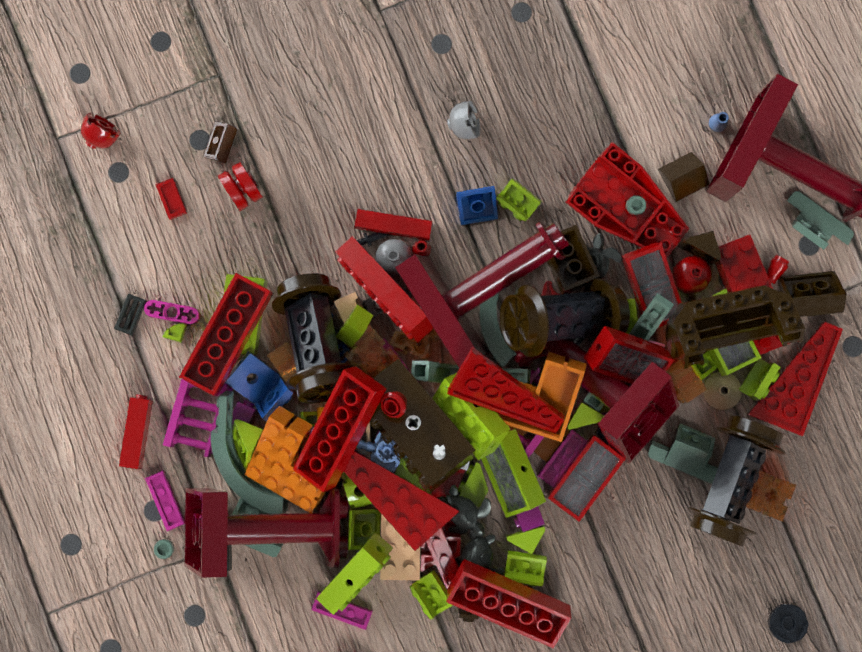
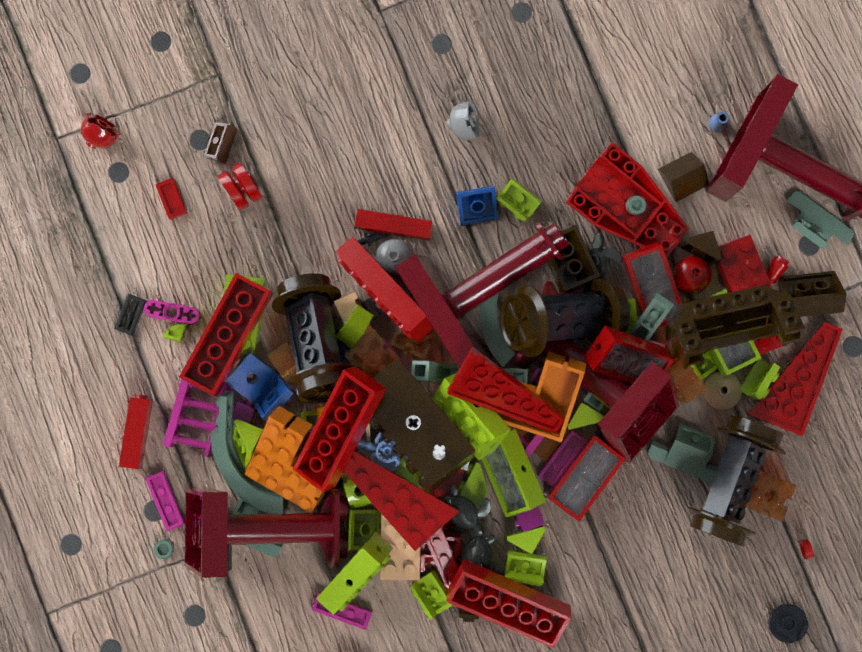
(393, 404): red cone -> none
(425, 252): red cone -> none
(806, 549): none -> red tile

